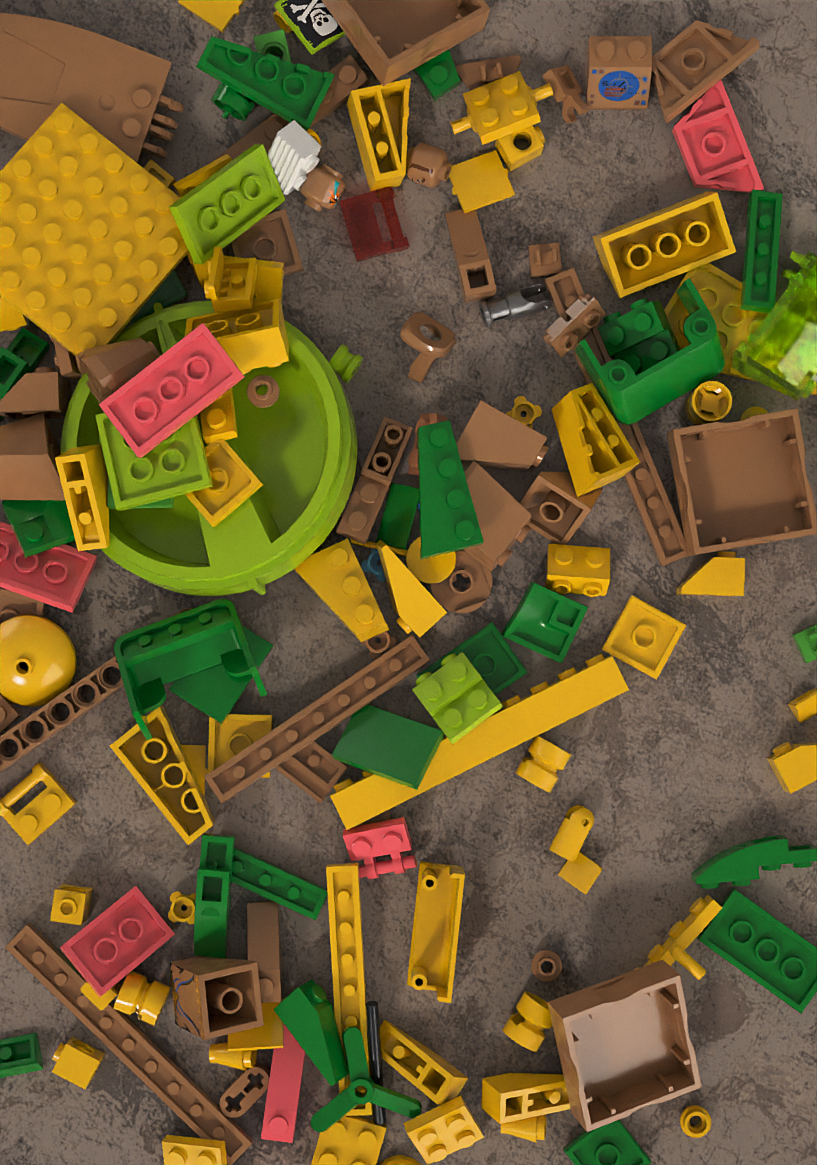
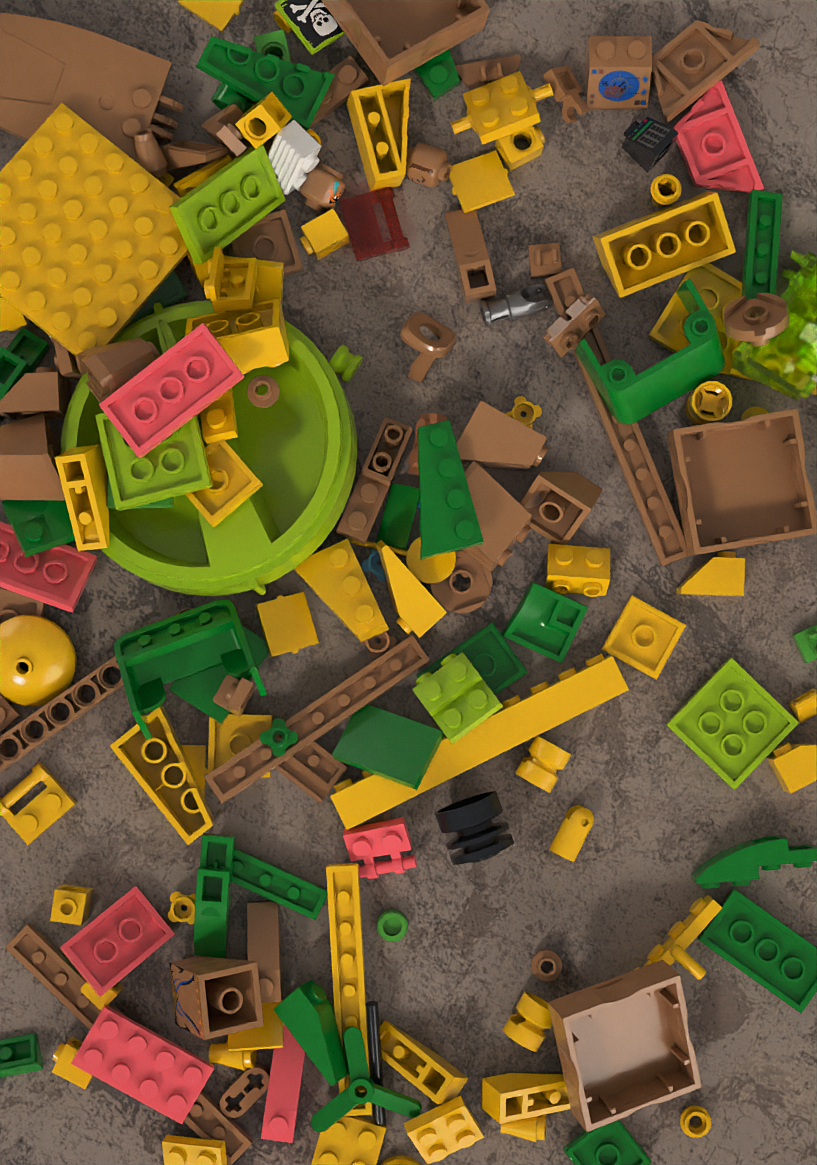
(142, 997): yellow wheel -> none
(143, 1064): none -> coral plate
(149, 153): none -> medium nougat cone
(189, 153): none -> medium nougat slope
(224, 131): none -> medium nougat slope
(234, 694): none -> medium nougat bracket
(269, 737): none -> green plate
(271, 112): none -> yellow brick
(286, 624): none -> yellow piece
(324, 235): none -> yellow brick
(392, 925): none -> bright green tile
(436, 928): yellow piece -> none
(474, 828): none -> black wheel
(581, 872): yellow slope -> none
(591, 440): yellow wedge -> none
(639, 336): green plate -> none
(648, 142): none -> black slope
(669, 186): none -> yellow cone
(732, 723): none -> lime plate
(756, 318): none -> medium nougat plate

